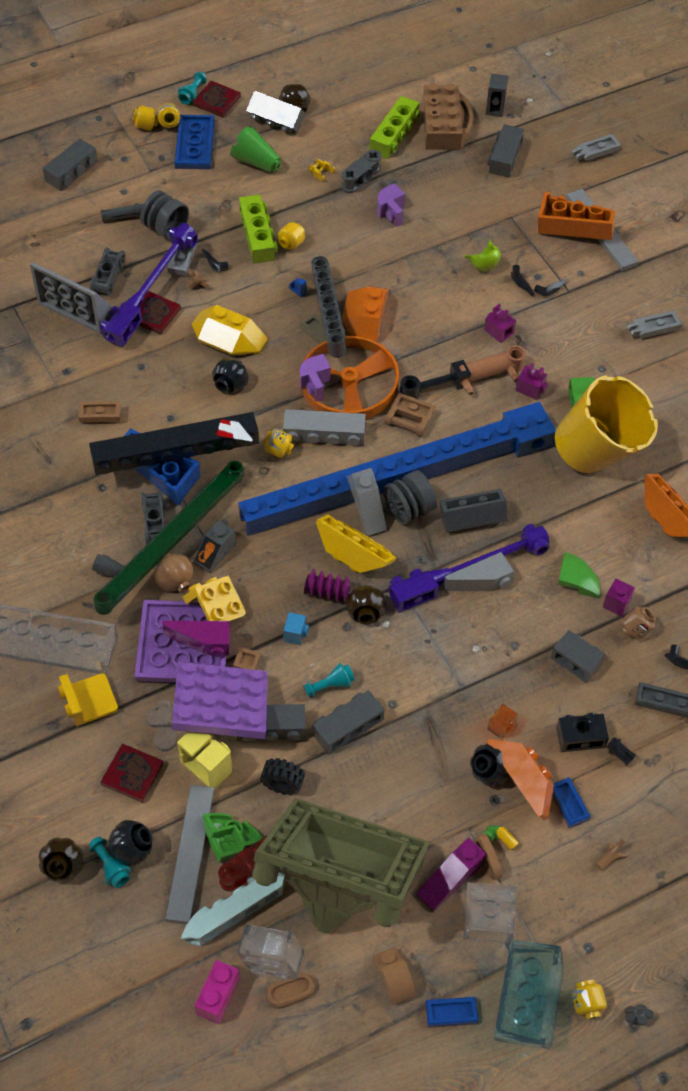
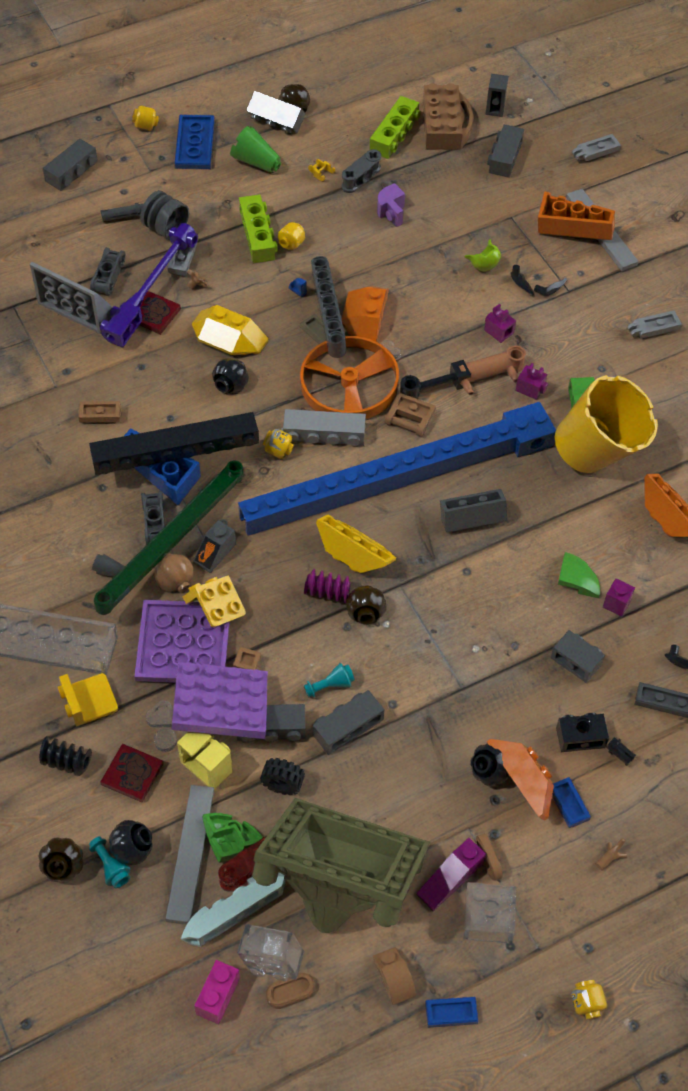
(64, 758): none -> black piece
(168, 115): yellow head -> none
(187, 93): teal piece -> none
(204, 636): magenta slope -> none
(215, 265): black bar -> none
(216, 98): dark red tile -> none
(232, 430): white sticker -> none
(295, 628): dark azure plate -> none
(313, 373): medium lavender brick -> none
(367, 501): light grey slope -> none
(410, 497): dark grey wheel -> none
(424, 585): dark purple bar -> none
(482, 576): light grey slope -> none
(498, 832): yellow arm -> none
(502, 722): clear orange plate -> none
(530, 994): clear light blue windscreen -> none
(638, 622): medium nougat head -> none
(639, 1014): dark grey plant -> none

